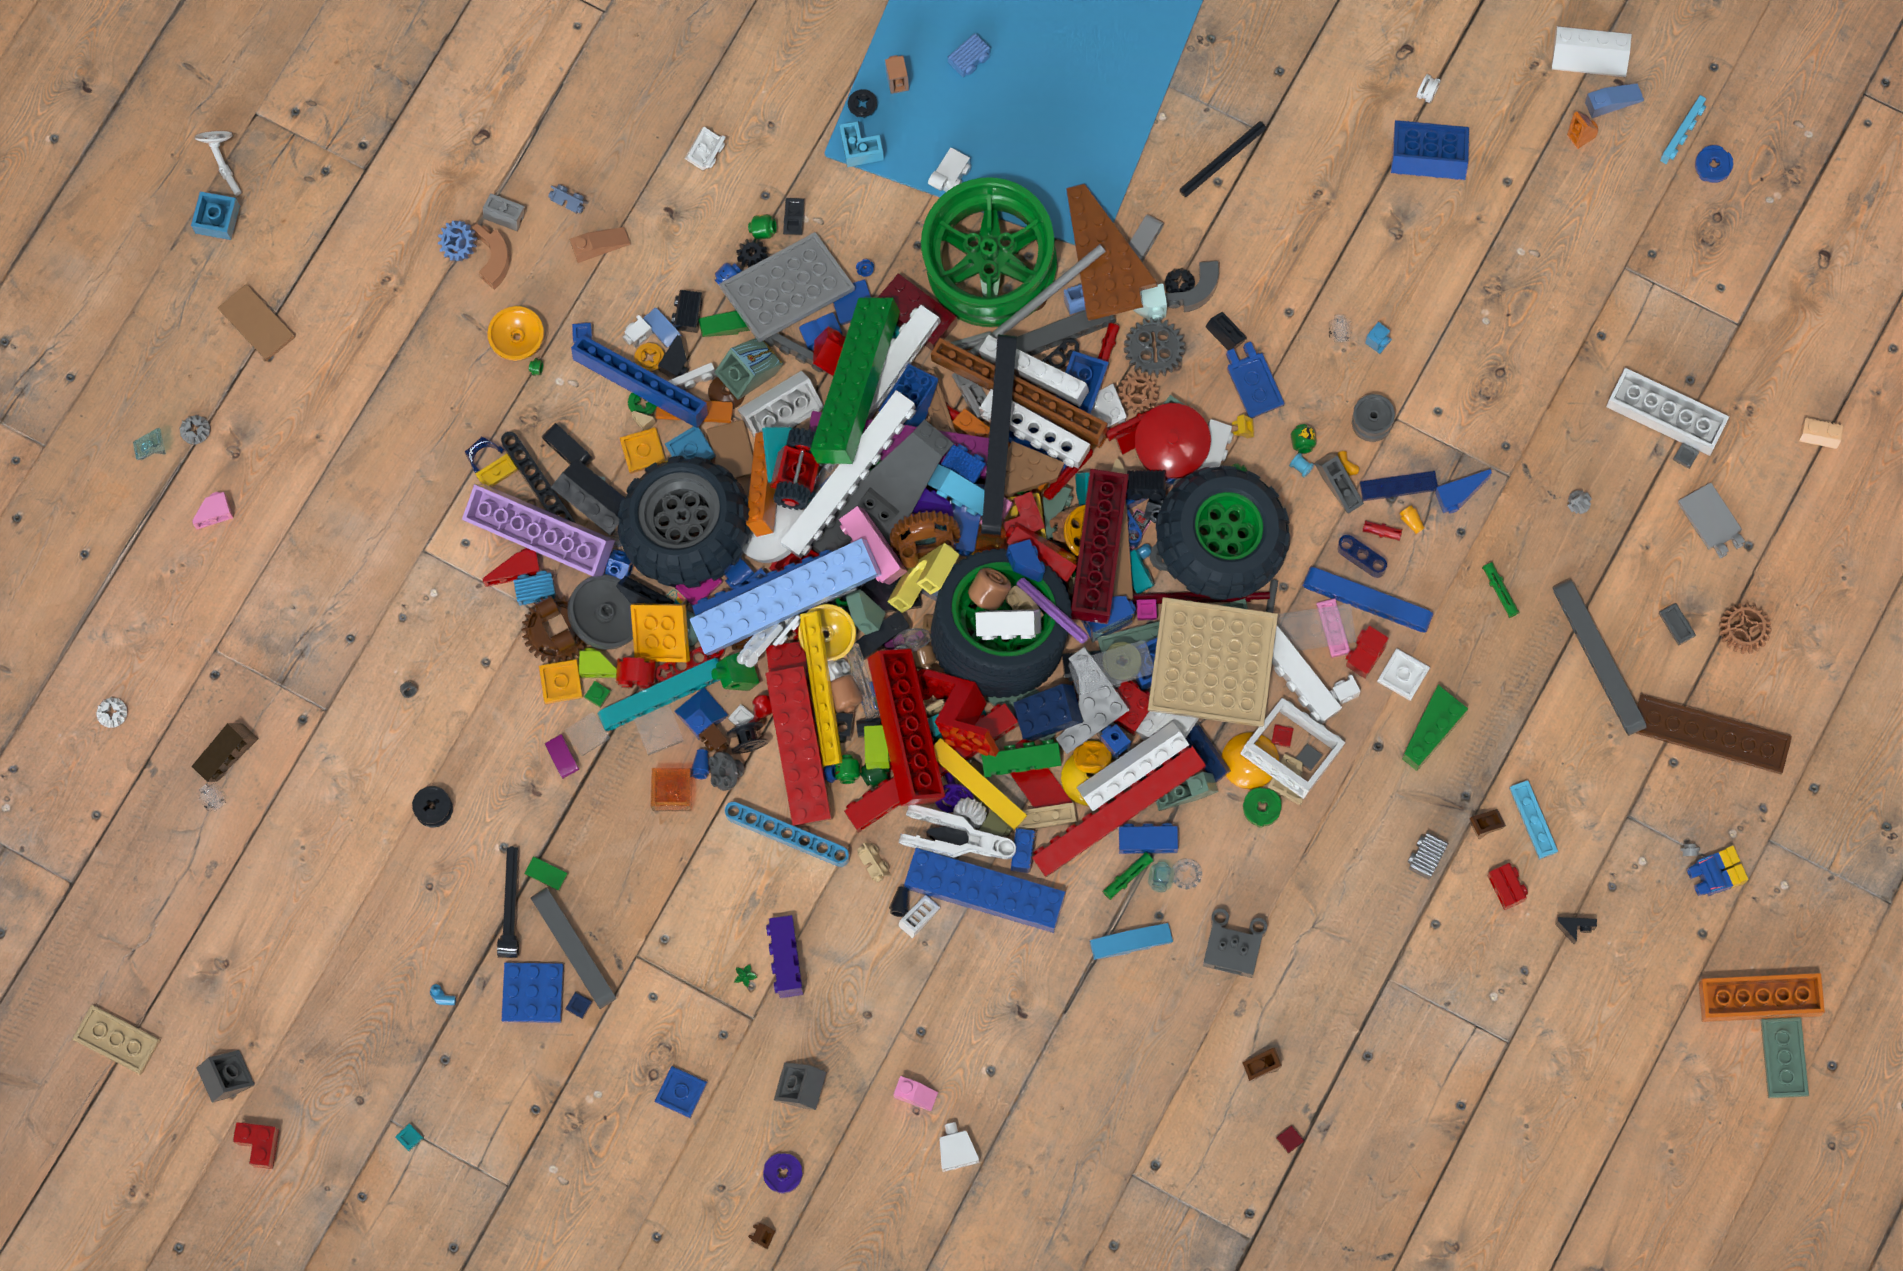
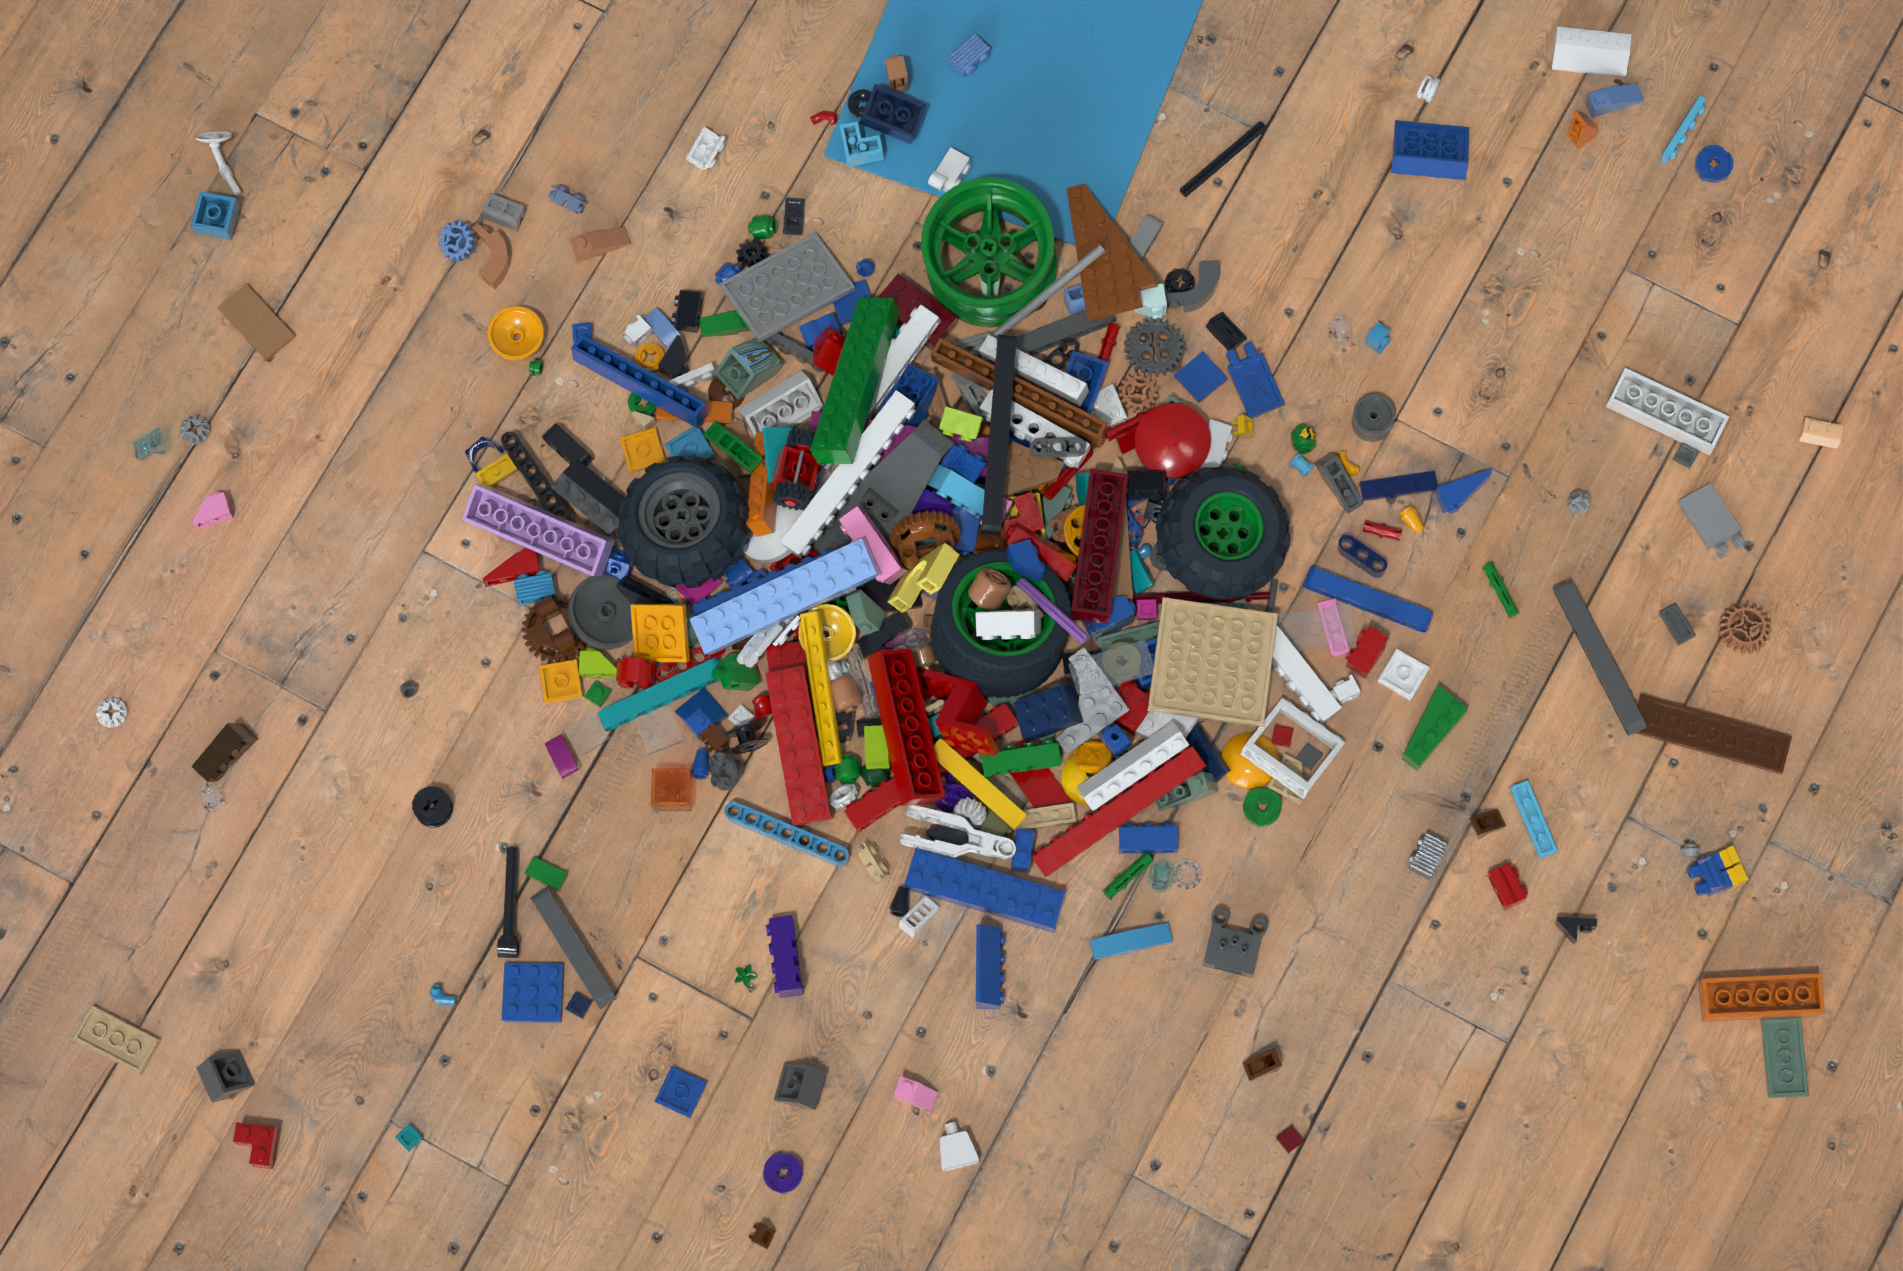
(733, 447): none -> green slope
(824, 115): none -> red arm
(848, 792): none -> white gear
(892, 114): none -> dark blue brick
(961, 423): none -> lime slope
(988, 967): none -> blue slope
(1051, 441): none -> dark grey beam
(1200, 377): none -> blue tile

